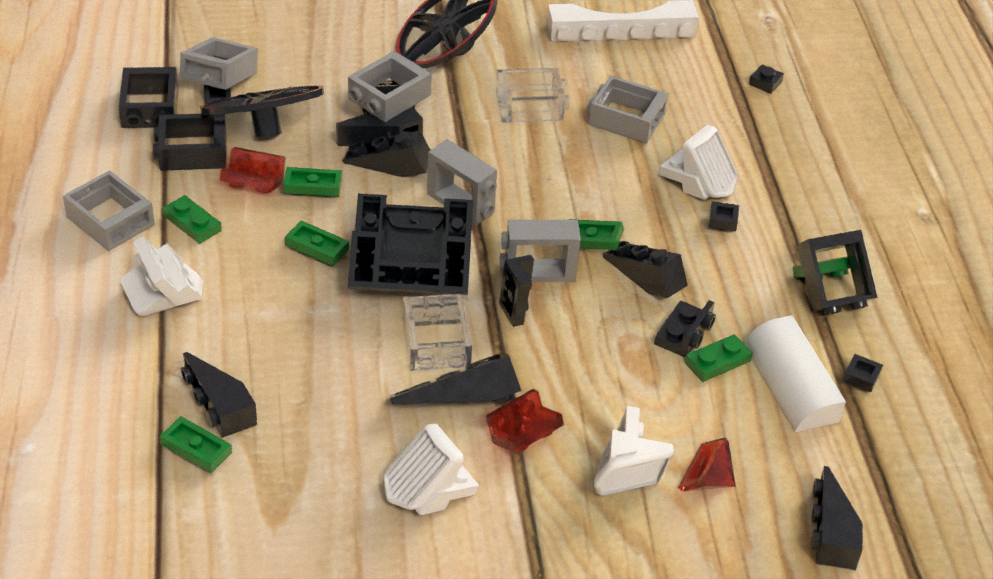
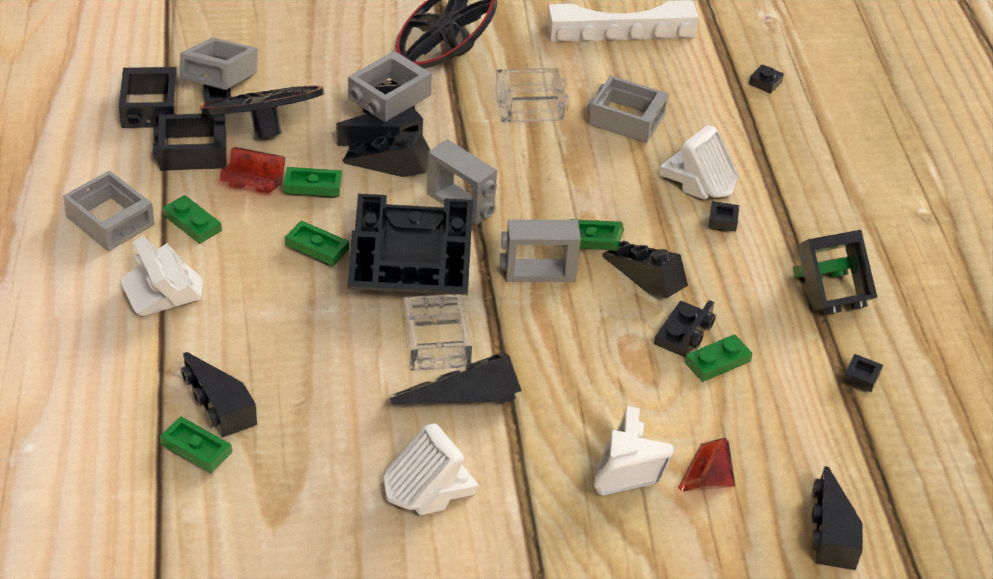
(516, 288): black bracket -> none
(522, 422): clear red bracket -> none
(795, 374): white brick -> none

